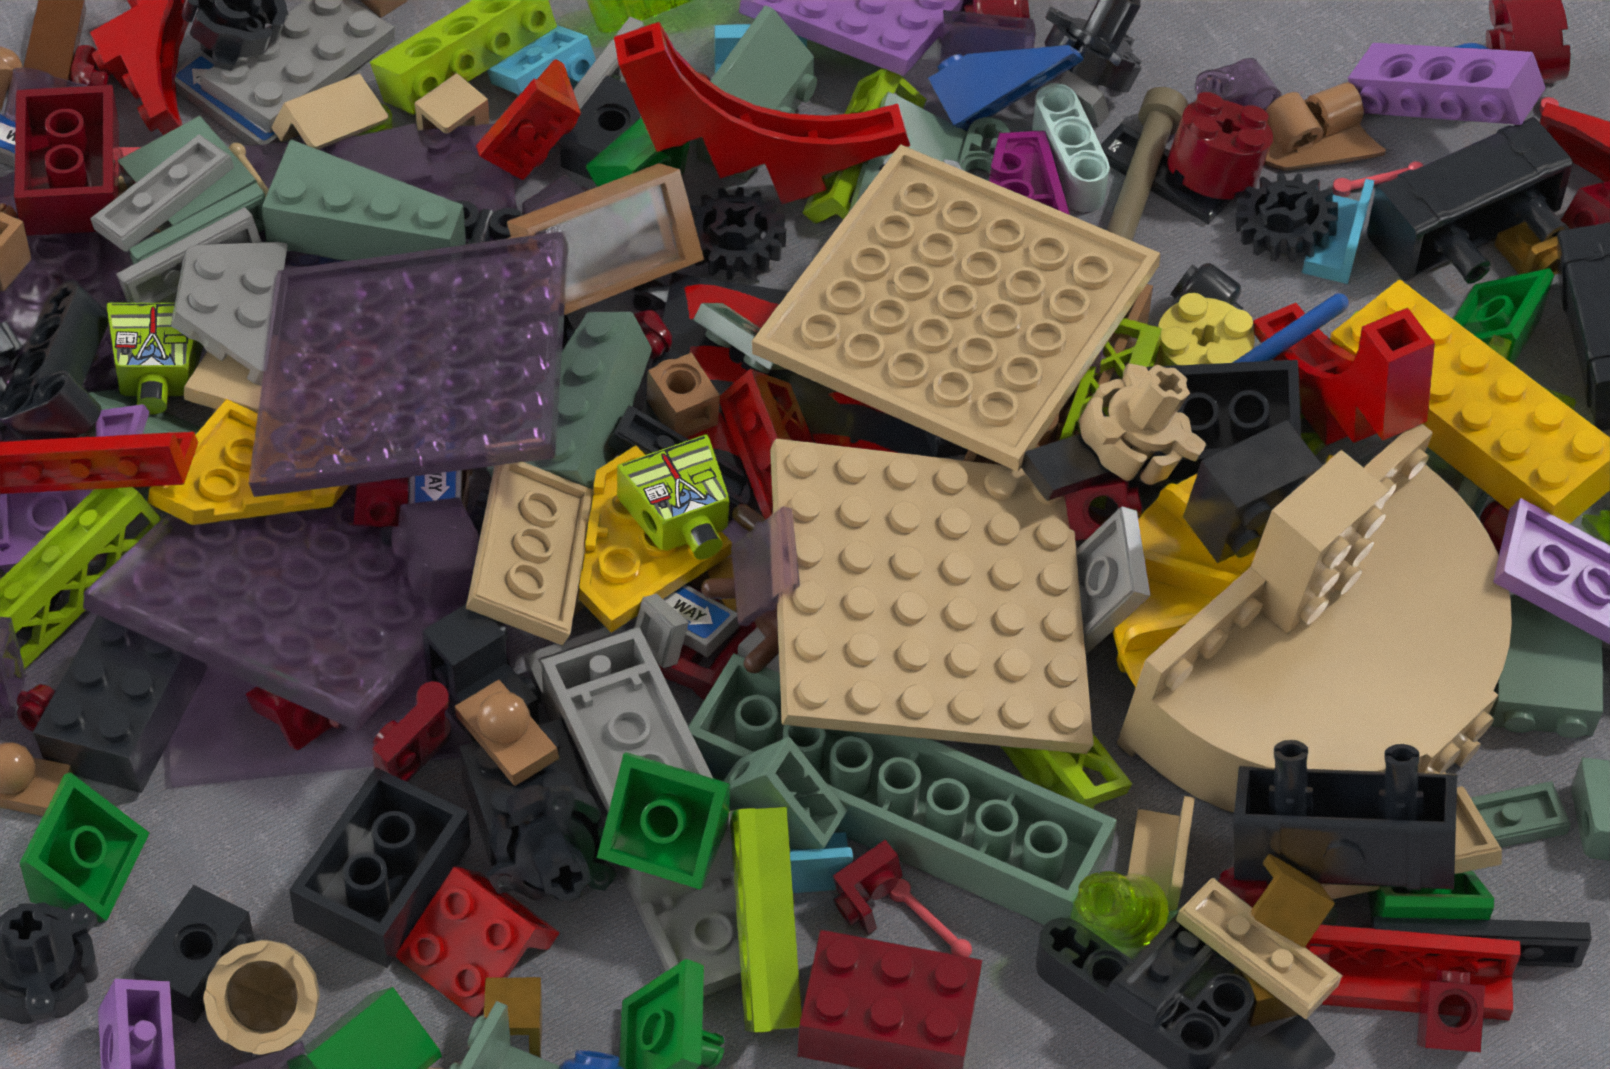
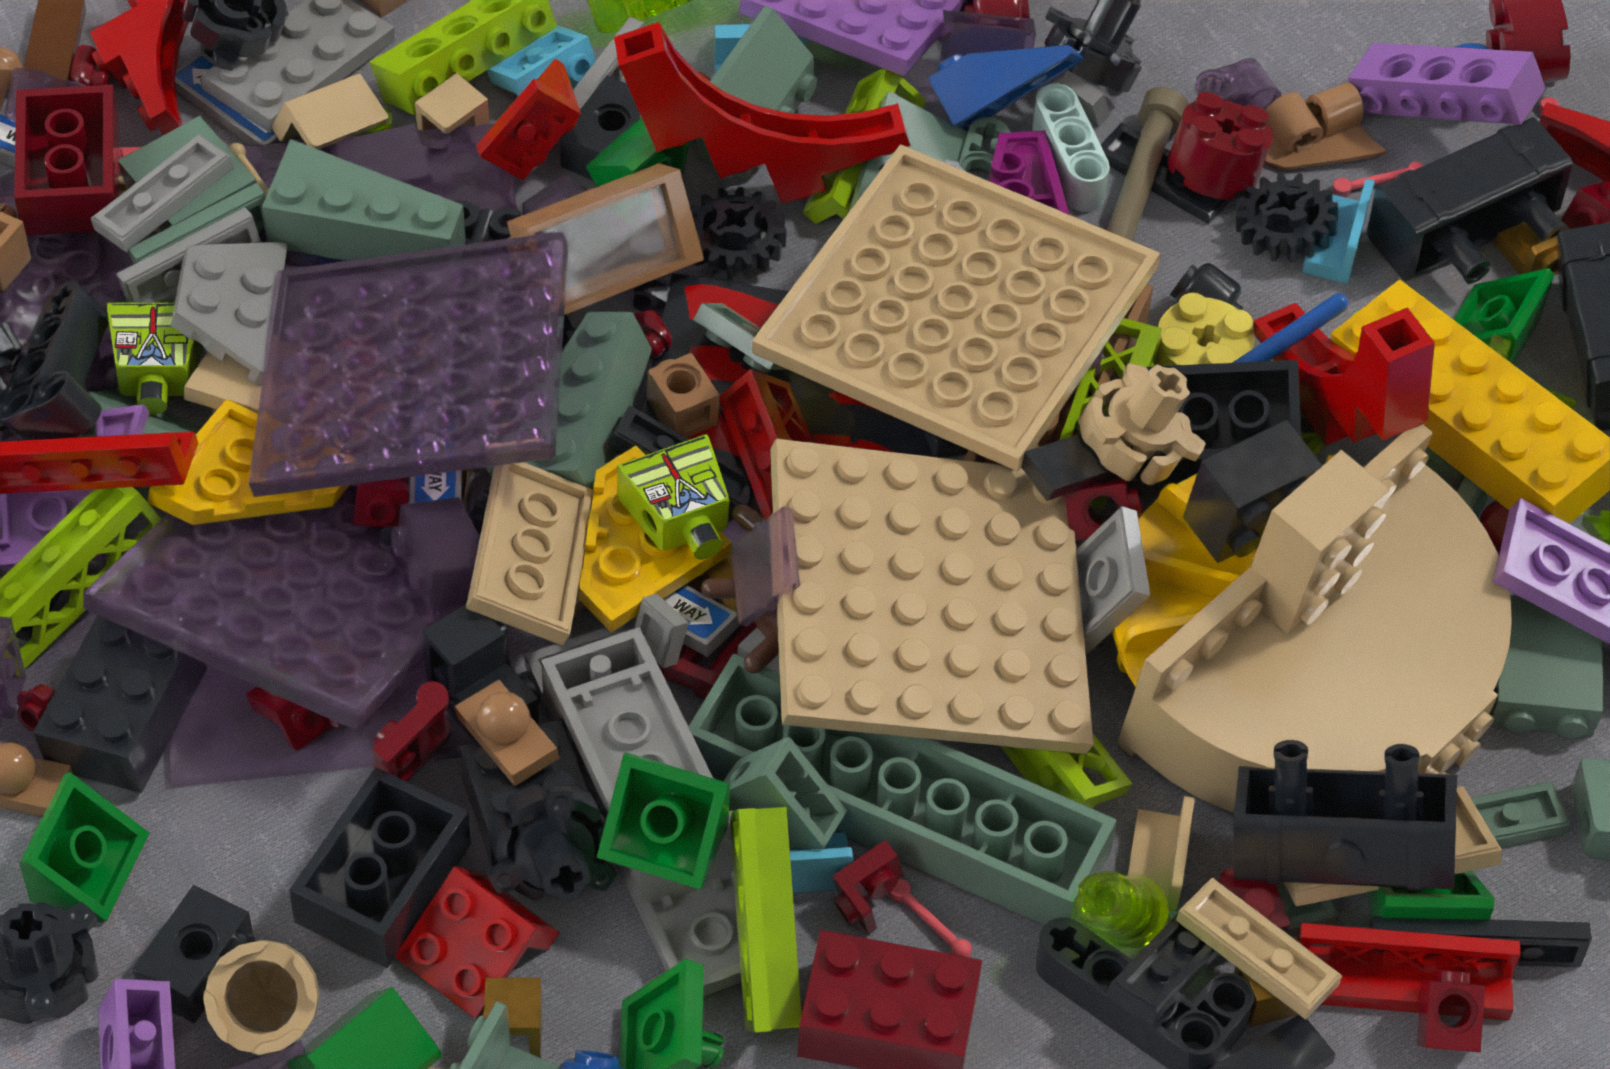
(1291, 903): pearl gold panel -> none

